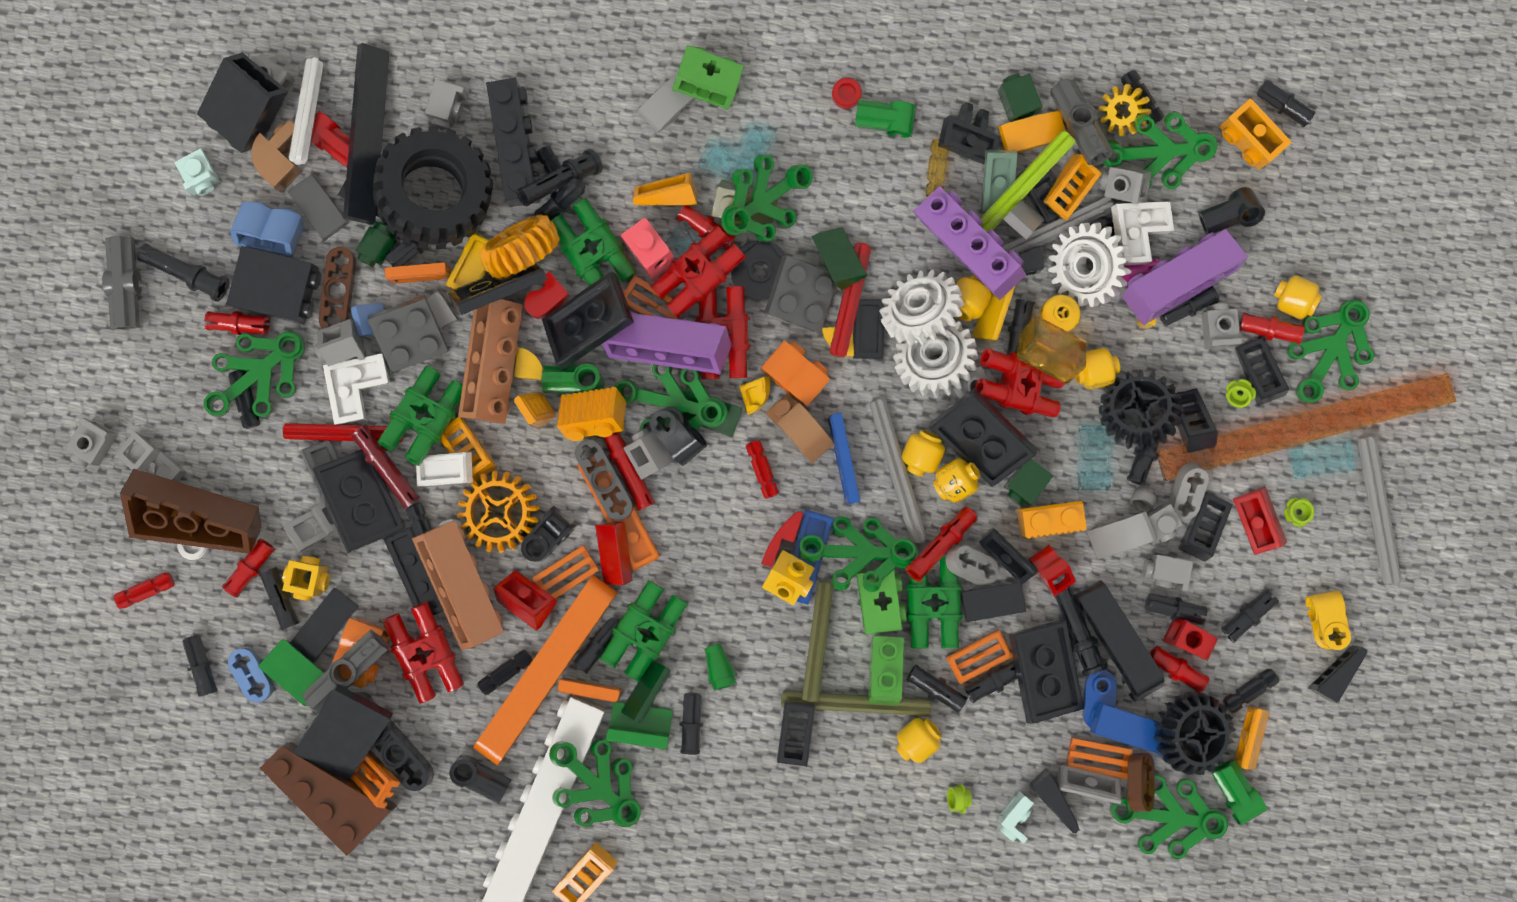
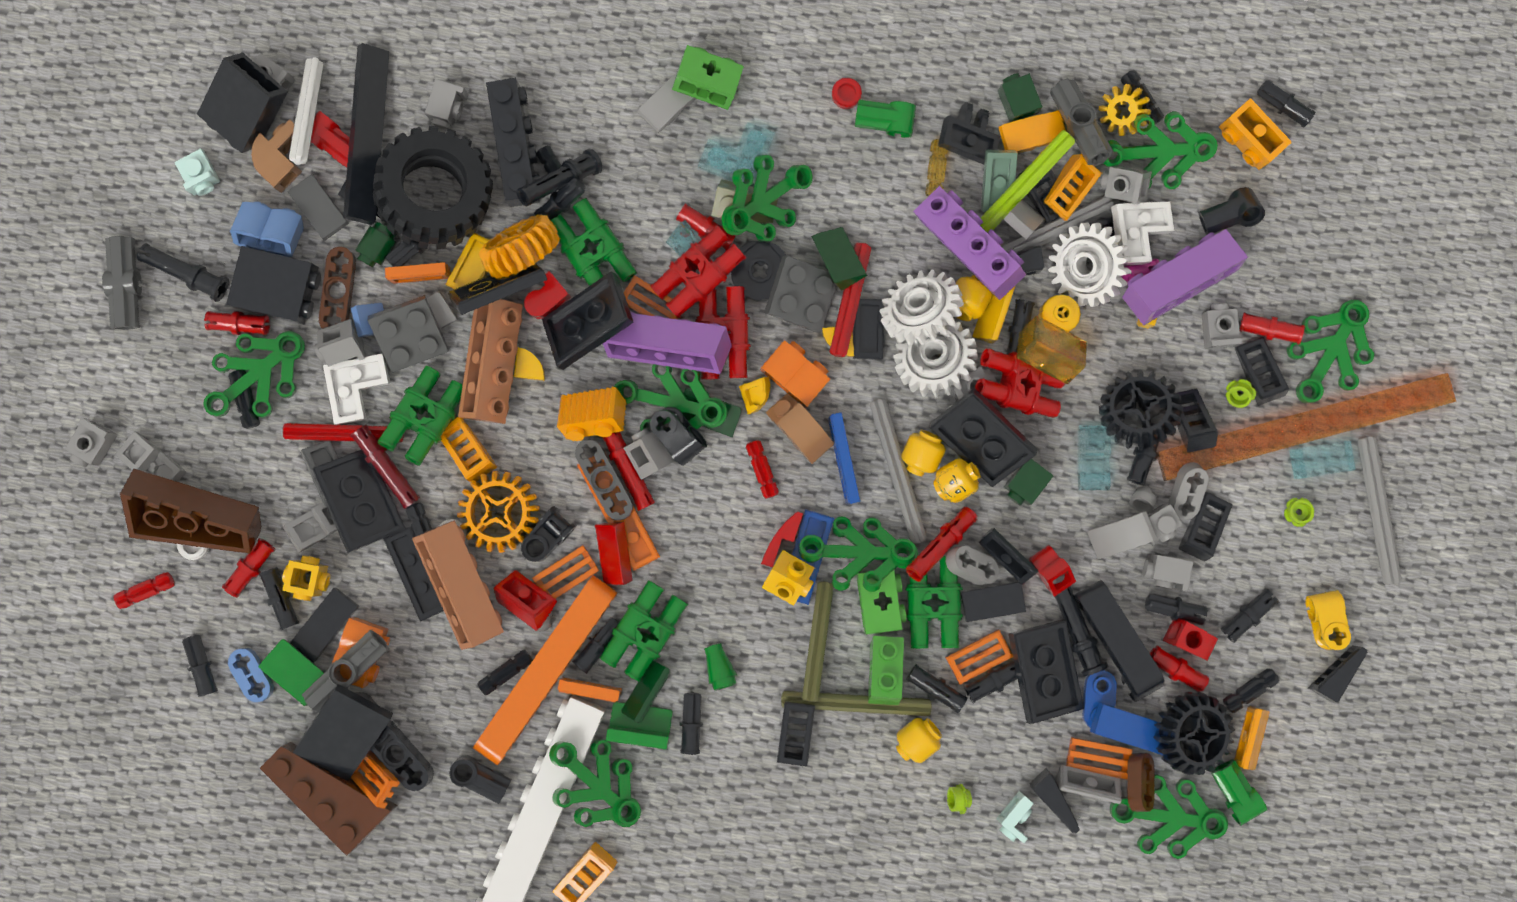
(430, 638): red pin -> none
(445, 469): white tile -> none
(535, 409): light orange slope -> none
(570, 379): green piece -> none
(648, 248): coral torso -> none
(668, 191): light orange slope -> none
(1051, 520): light orange brick -> none
(1099, 369): yellow head -> none
(1191, 306): black axle -> none
(1260, 521): red slope -> none
(1298, 297): yellow head -> none

